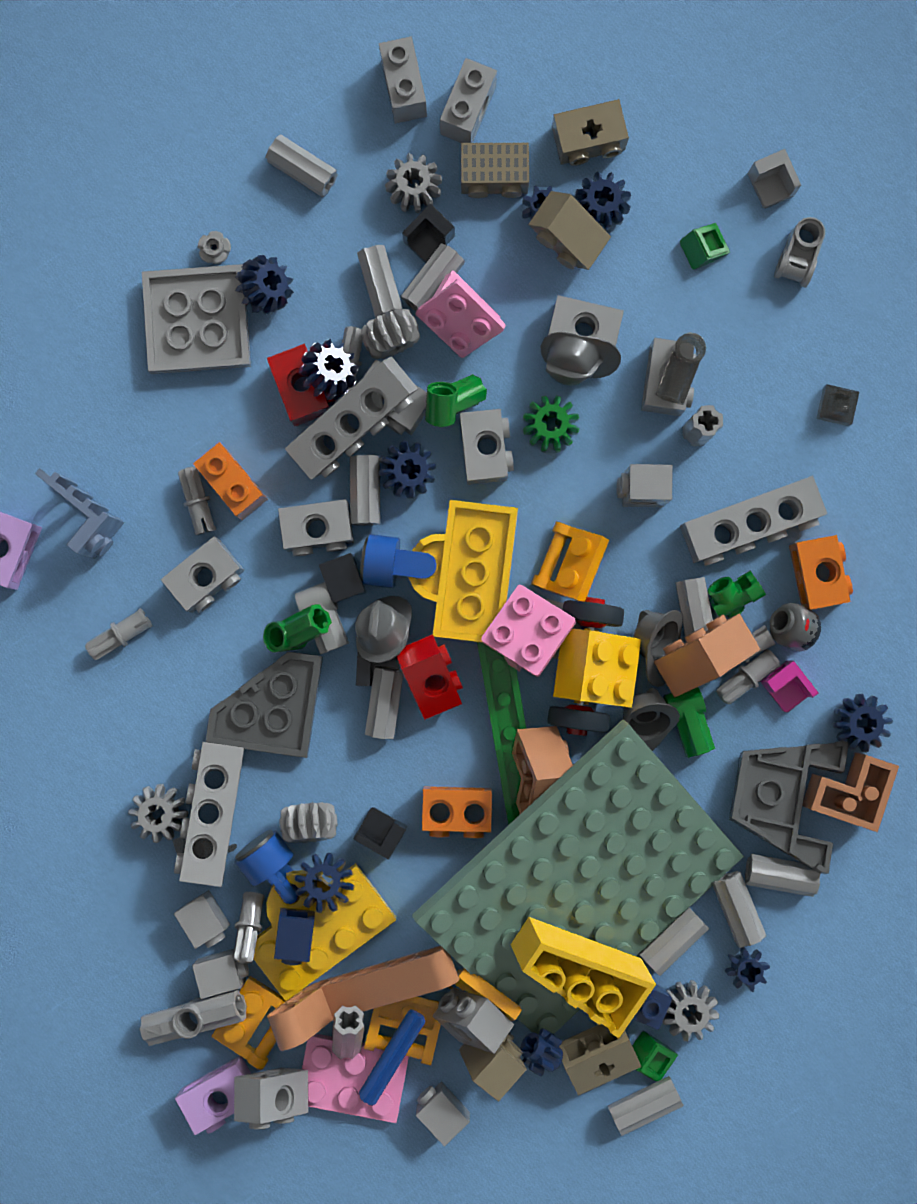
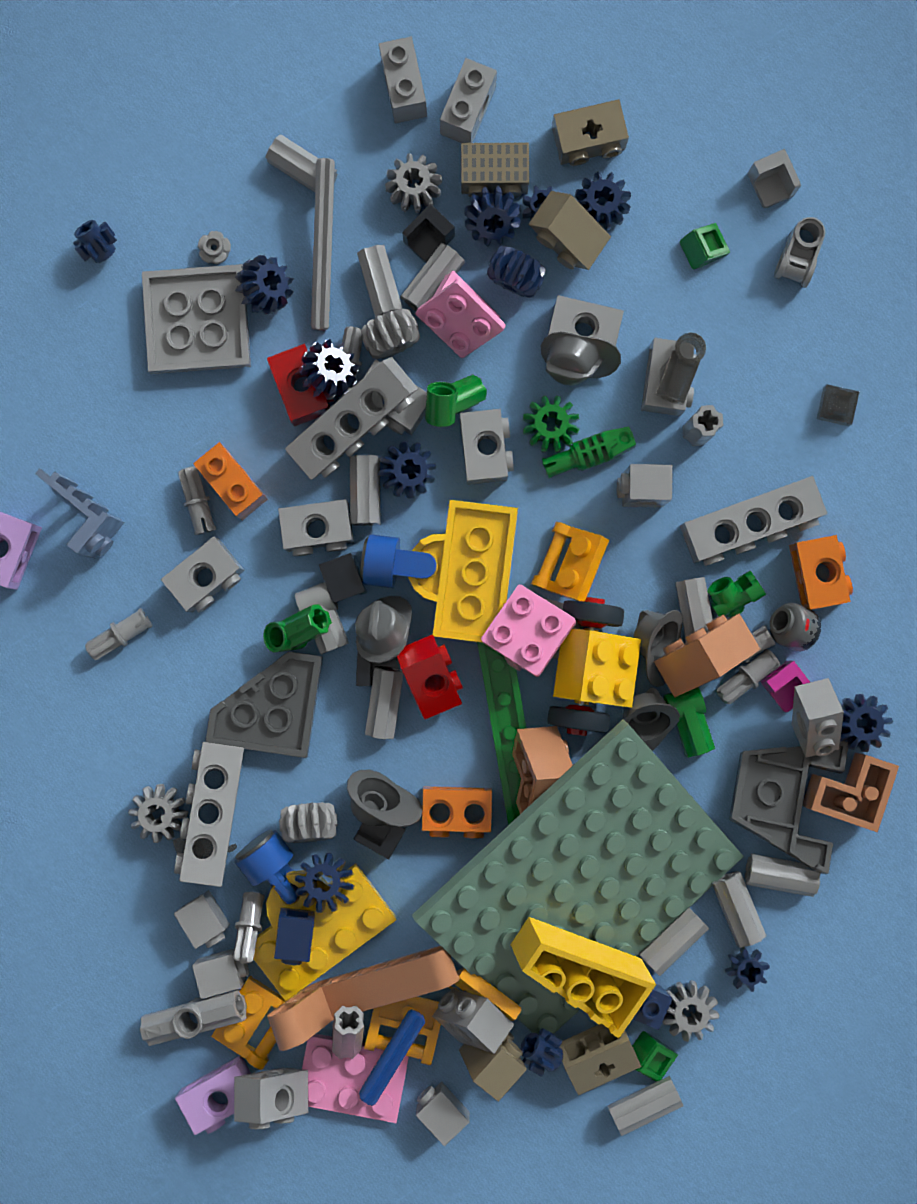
(94, 241): none -> dark blue gear
(322, 243): none -> light grey axle
(381, 801): none -> dark grey piece
(504, 217): none -> dark blue gear
(516, 271): none -> dark blue gear
(591, 451): none -> green hinge
(817, 718): none -> light grey brick

